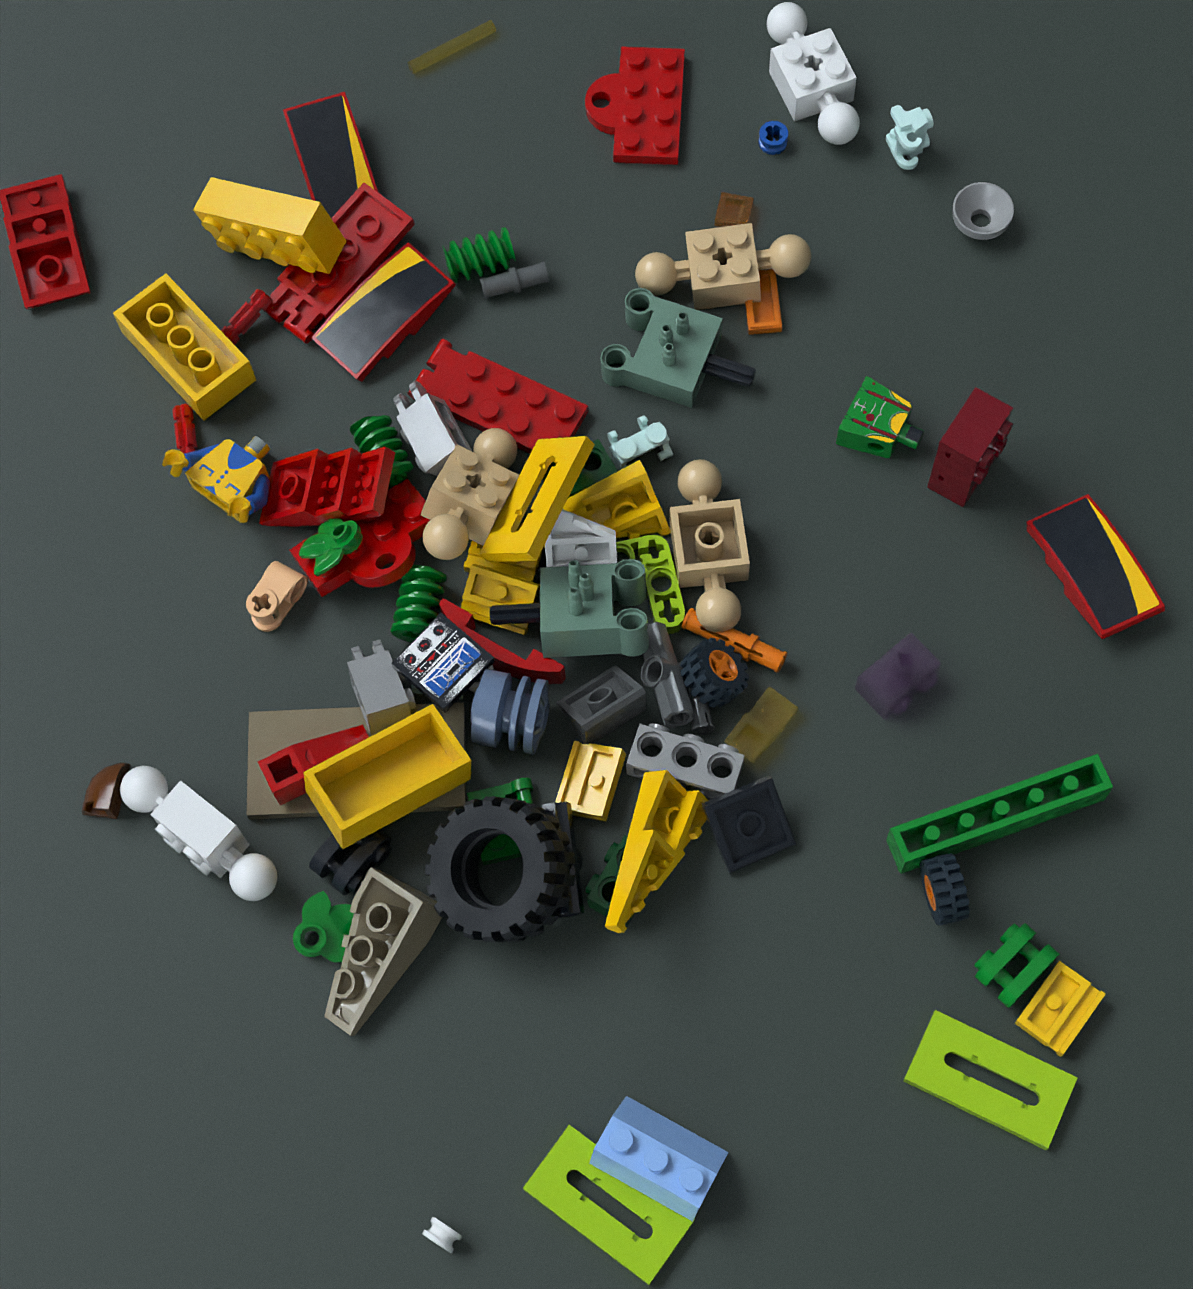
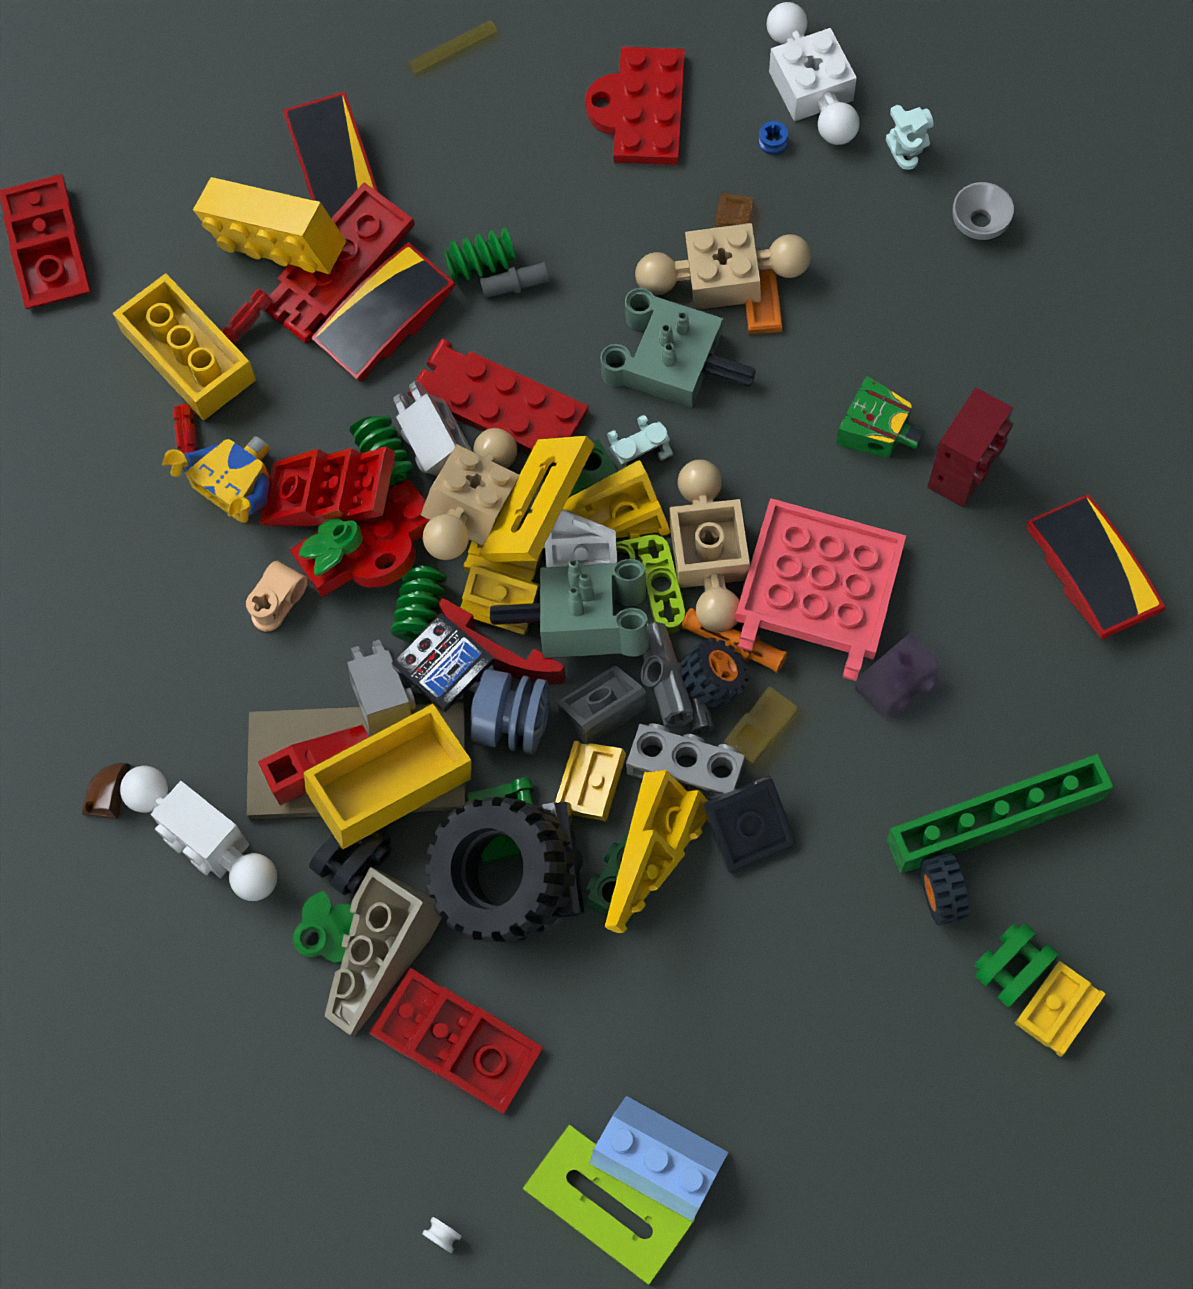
(456, 1040): none -> red slope
(820, 581): none -> coral plate
(1028, 1122): lime piece -> none

